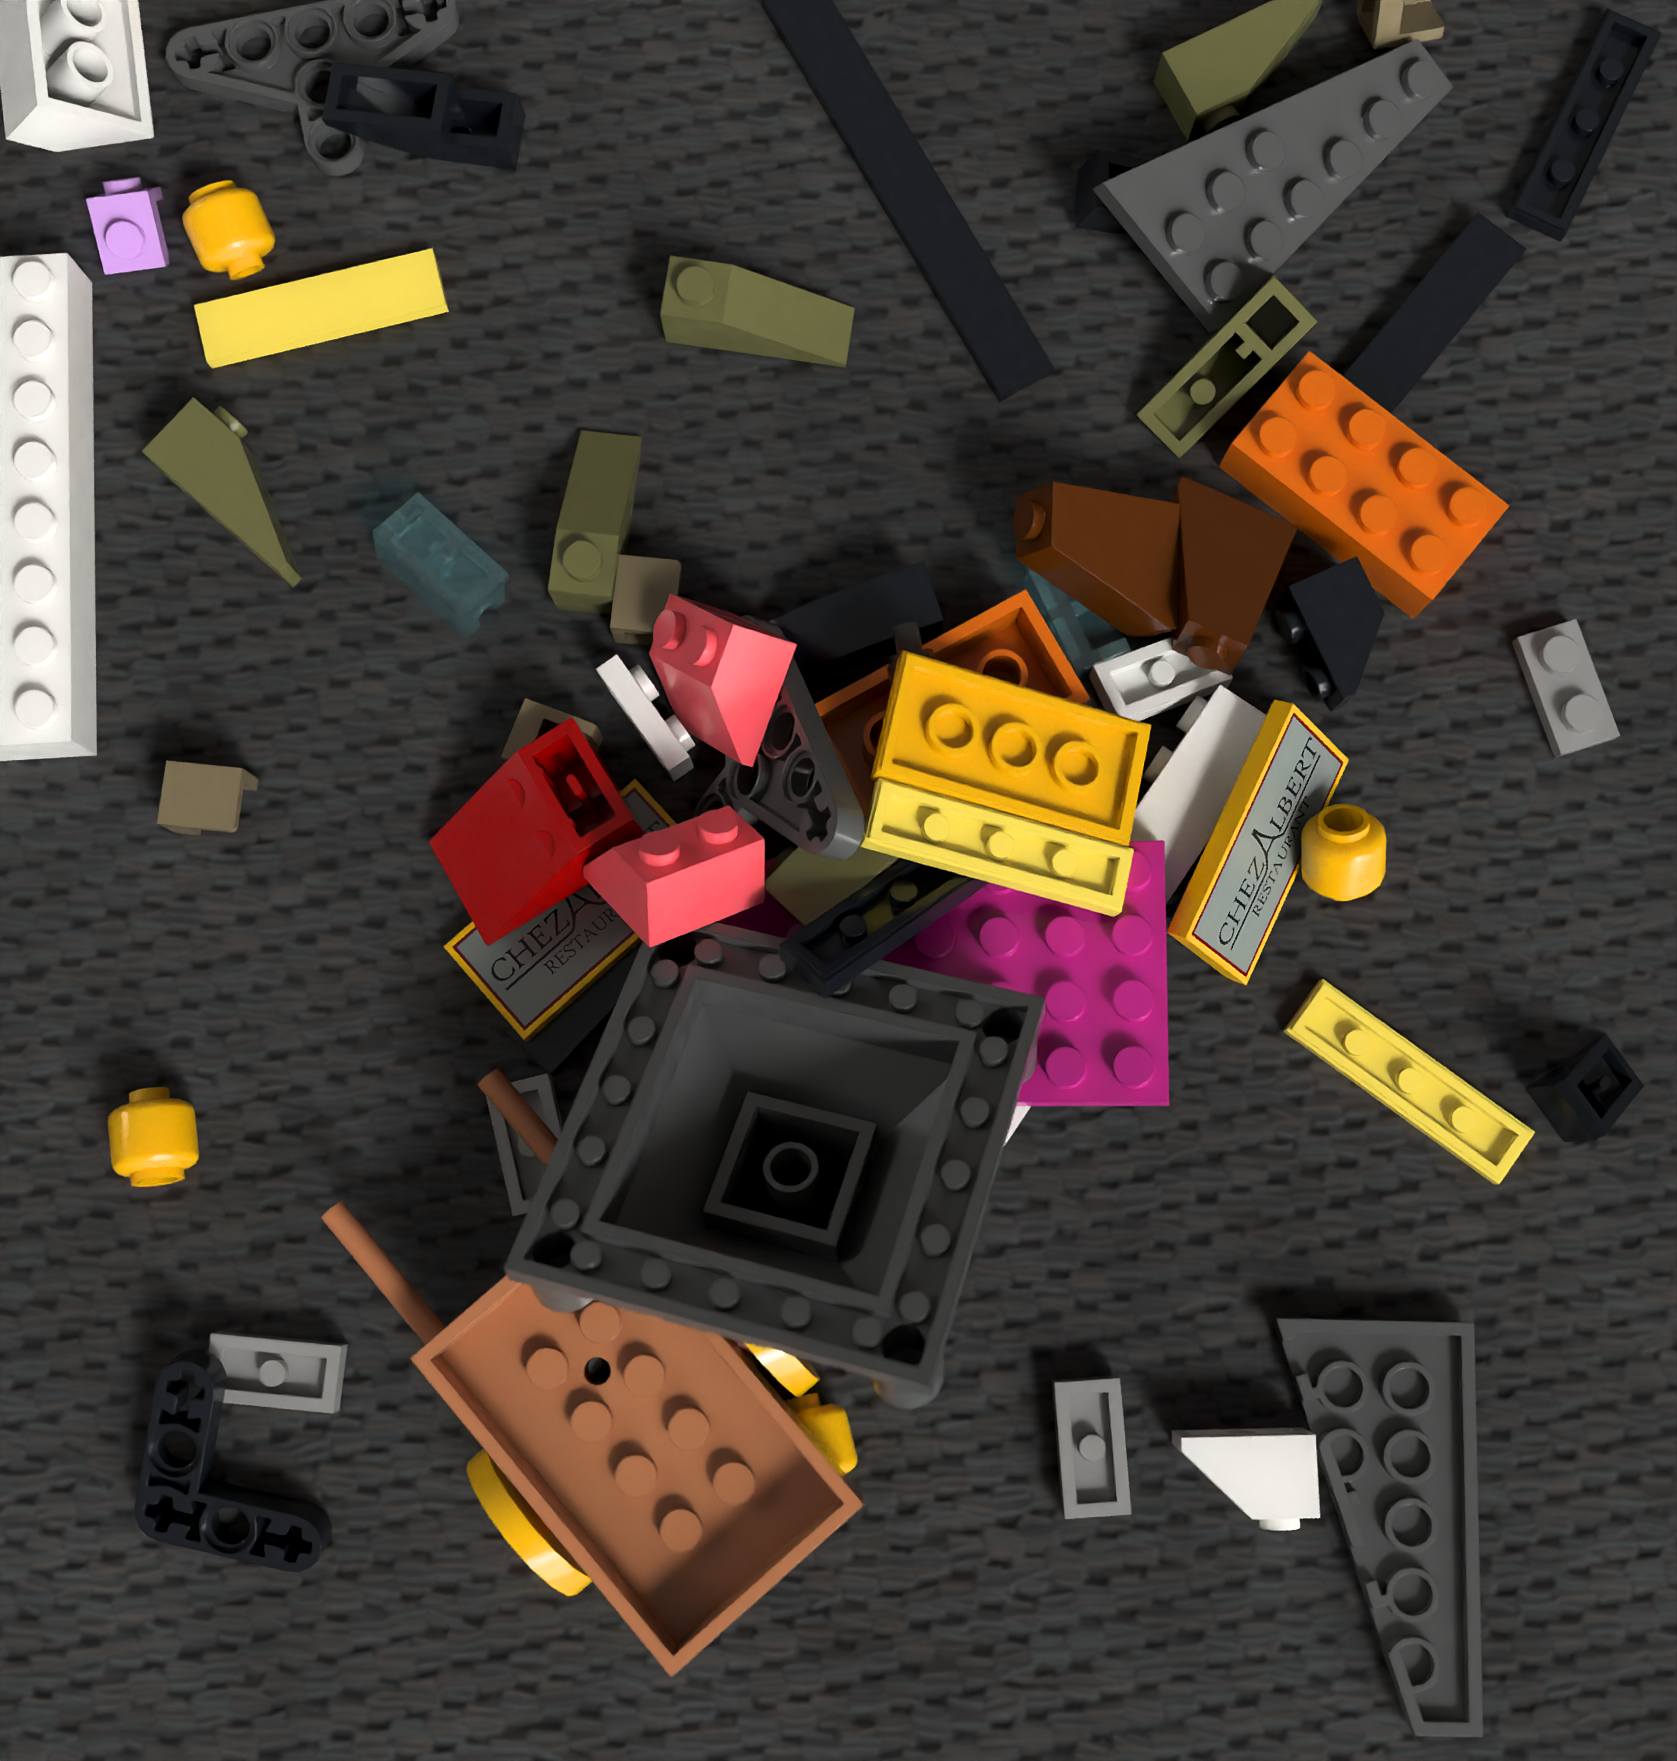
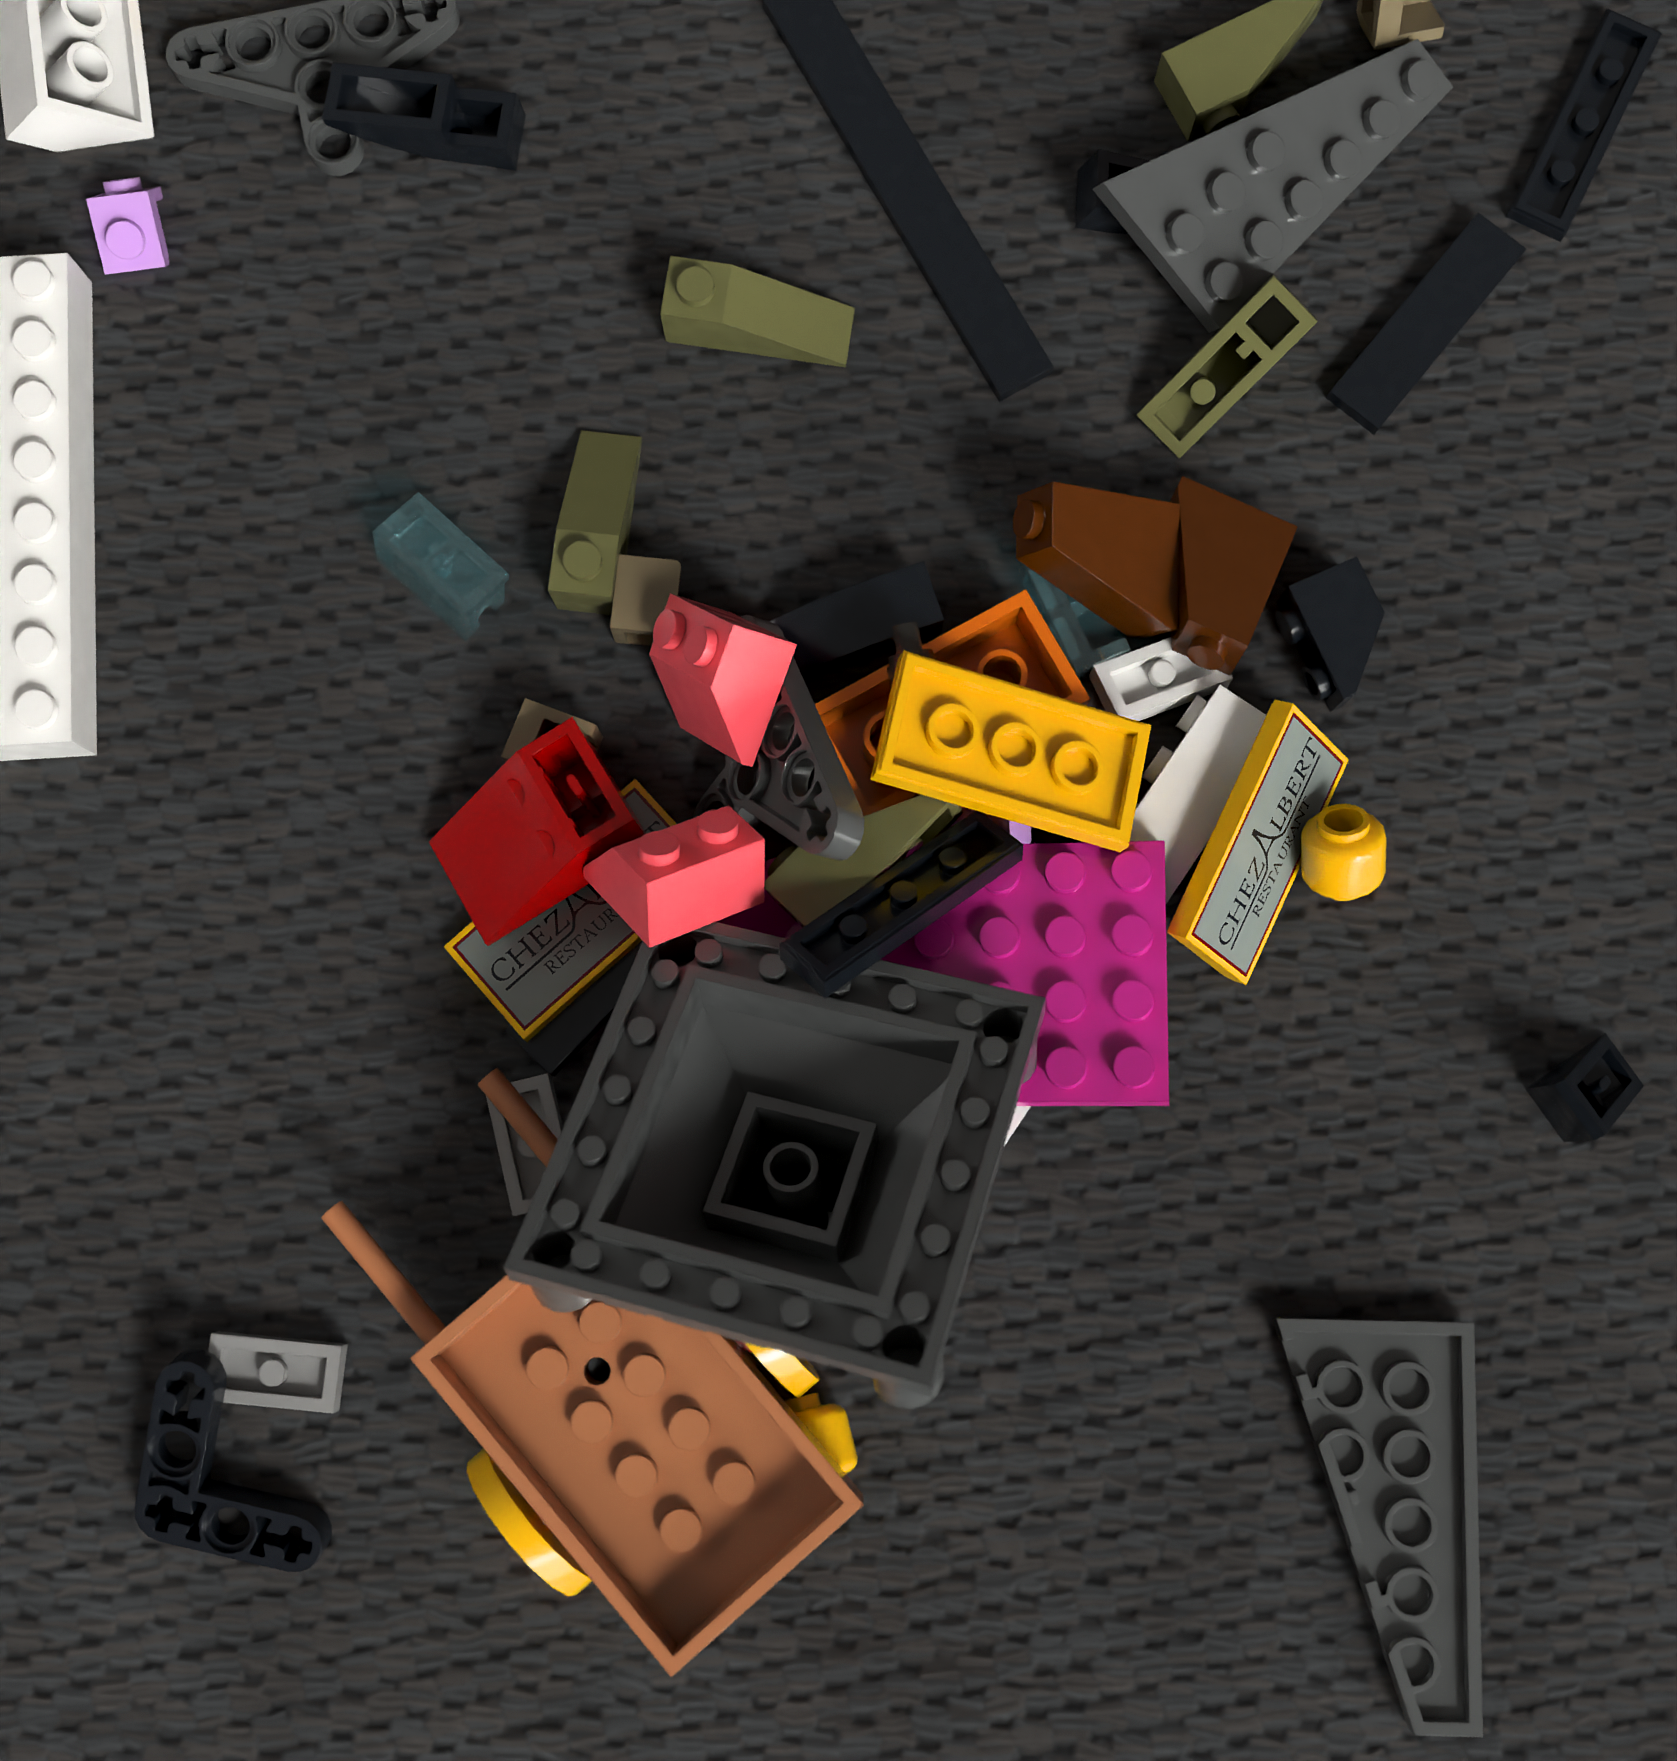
(153, 1138): yellow head -> none
(202, 797): dark tan panel -> none
(221, 474): olive slope -> none
(228, 229): yellow head -> none
(321, 308): light yellow tile -> none
(634, 695): white plate -> none
(997, 847): light yellow tile -> none
(1091, 1447): light grey plate -> none
(1260, 1470): white slope -> none
(1362, 484): orange brick -> none
(1409, 1082): light yellow tile -> none
(1565, 688): light grey plate -> none

